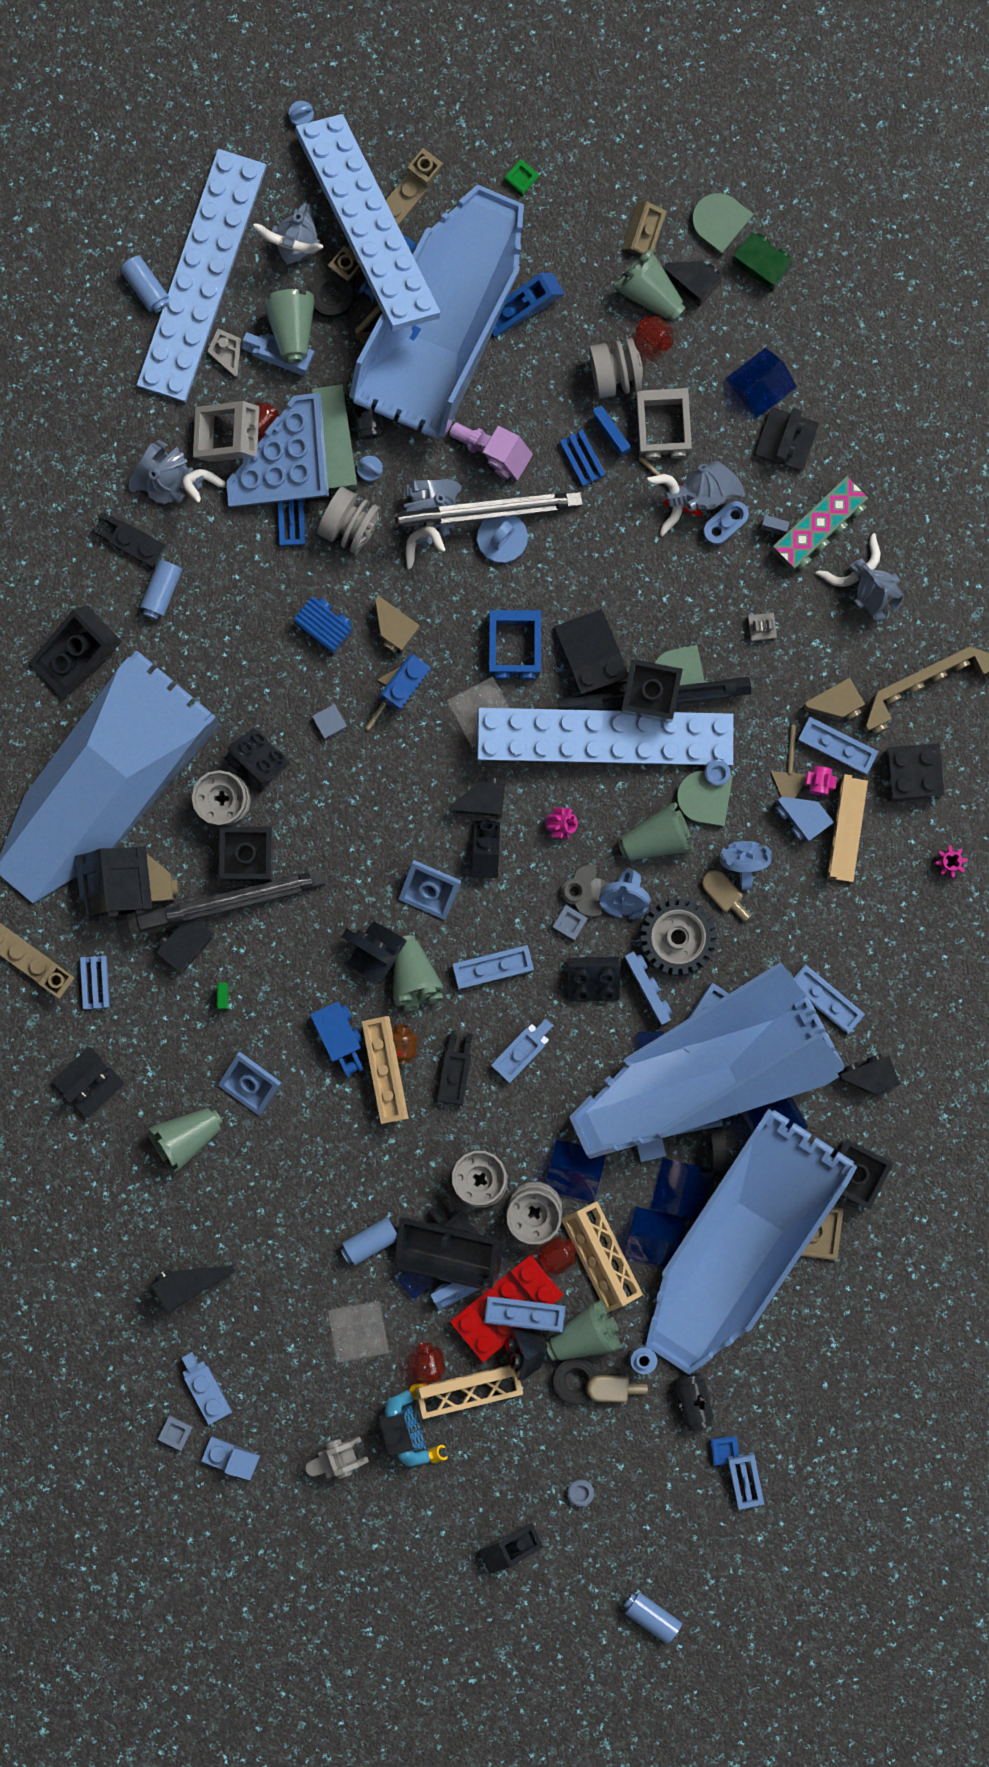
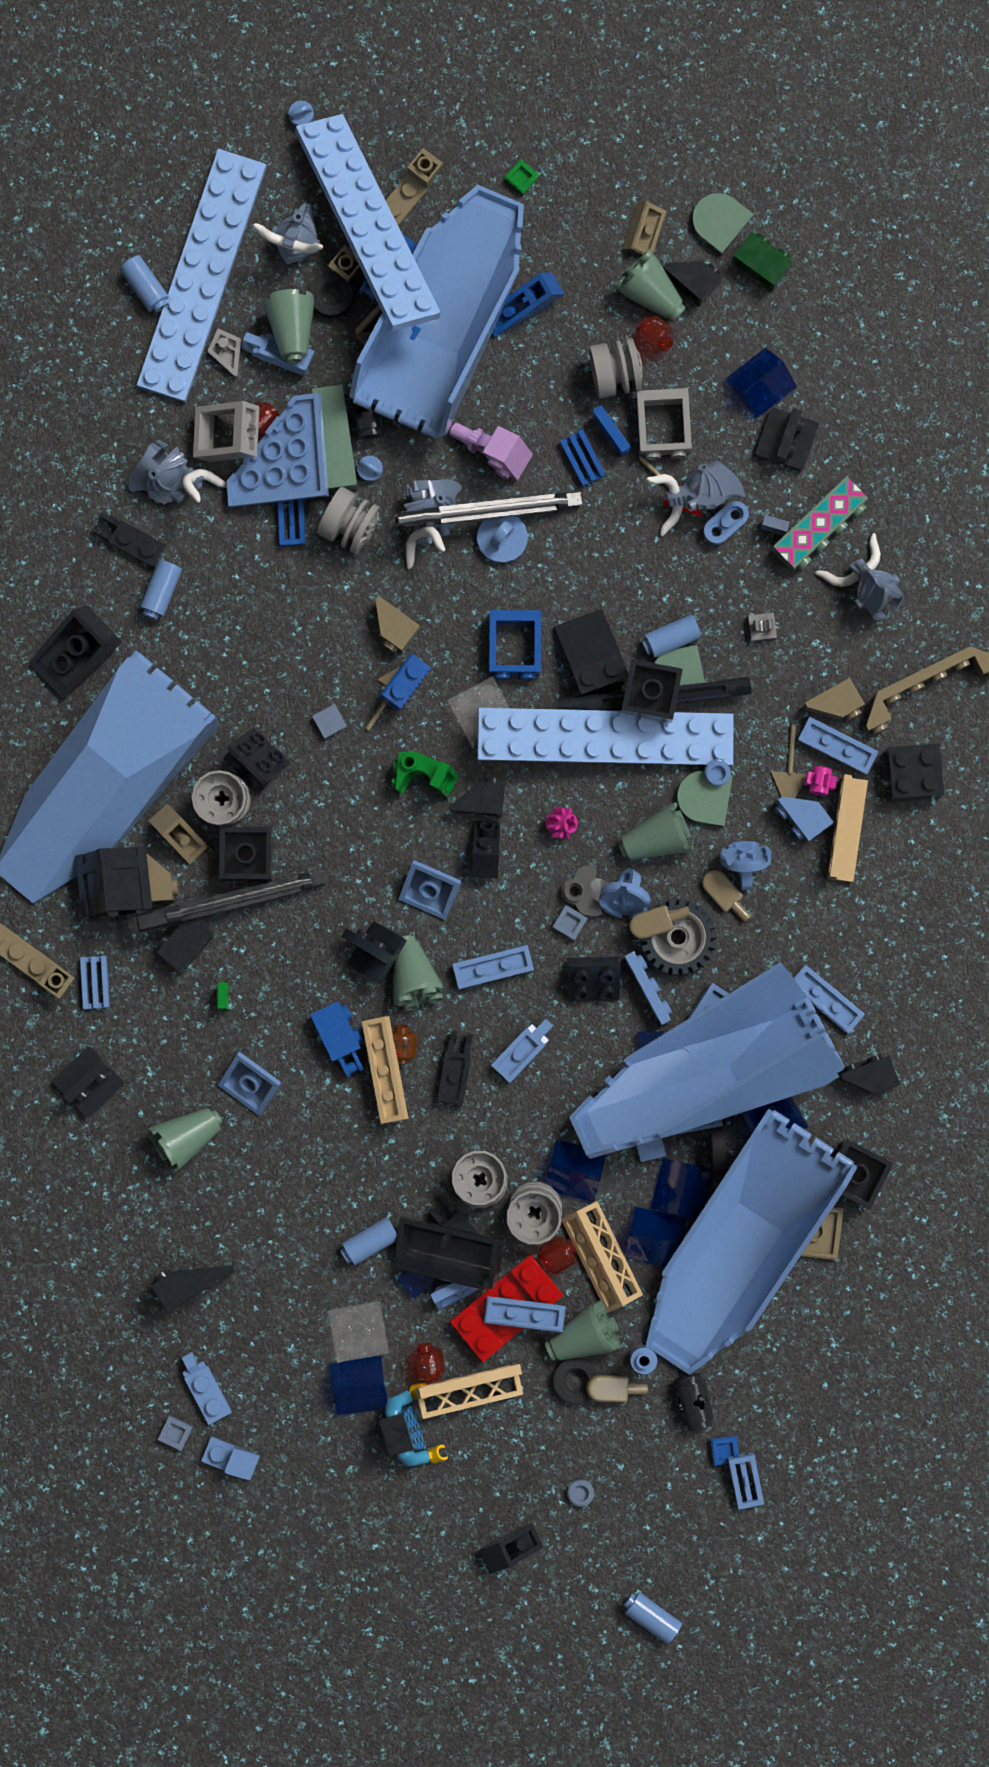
(178, 833): none -> dark tan slope
(323, 624): blue brick -> none
(336, 1459): light grey hinge -> none
(358, 1385): none -> clear blue slope
(415, 764): none -> green tile
(525, 1351): black slope -> none
(656, 921): none -> dark tan piece
(671, 636): none -> medium blue brick
(958, 862): dark pink gear -> none

